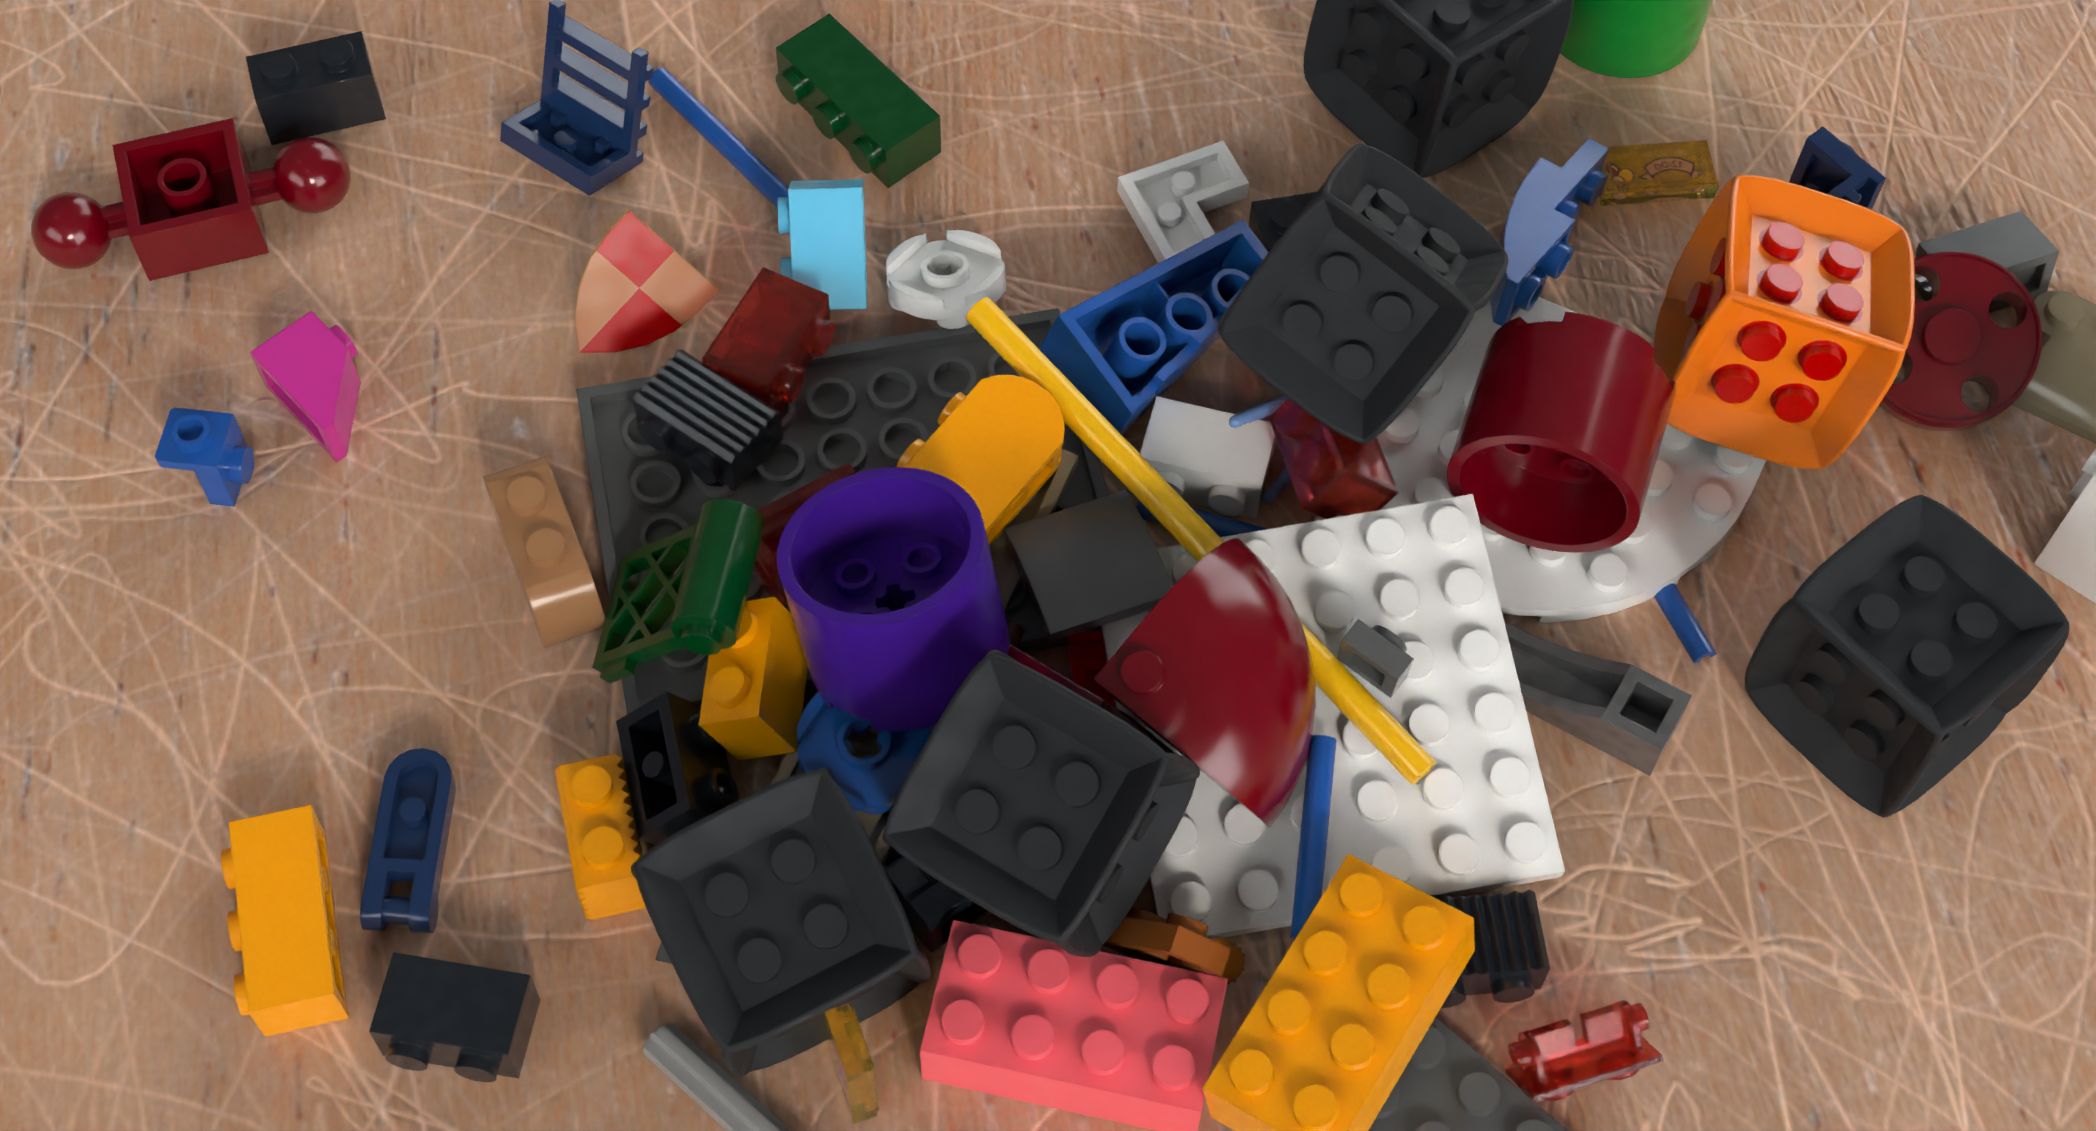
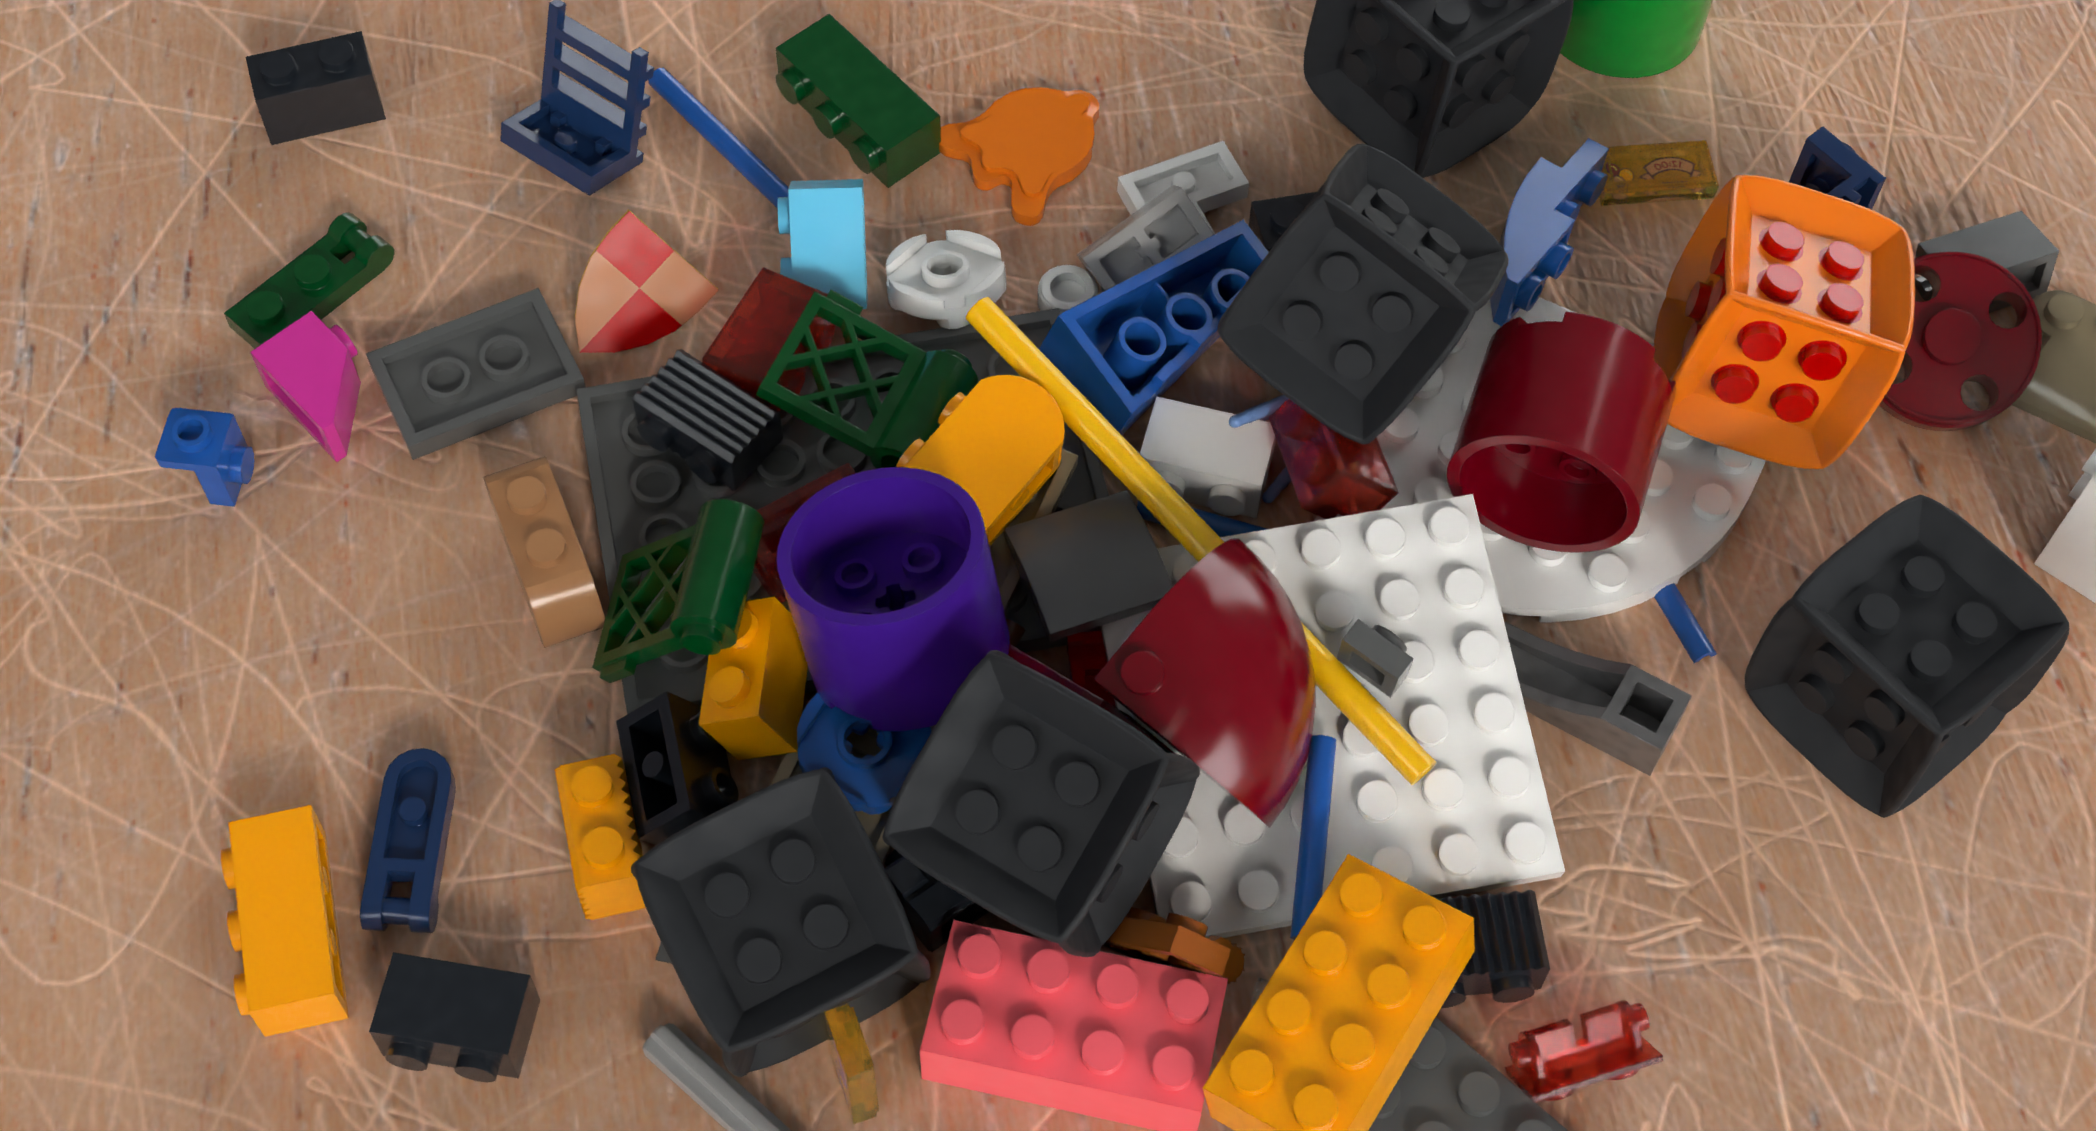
(189, 201): dark red brick -> none
(312, 281): none -> dark green plate
(475, 373): none -> dark grey plate
(913, 398): none -> dark green piece
(1027, 142): none -> orange tile
(1065, 288): none -> white tile
(1145, 238): none -> light grey hinge

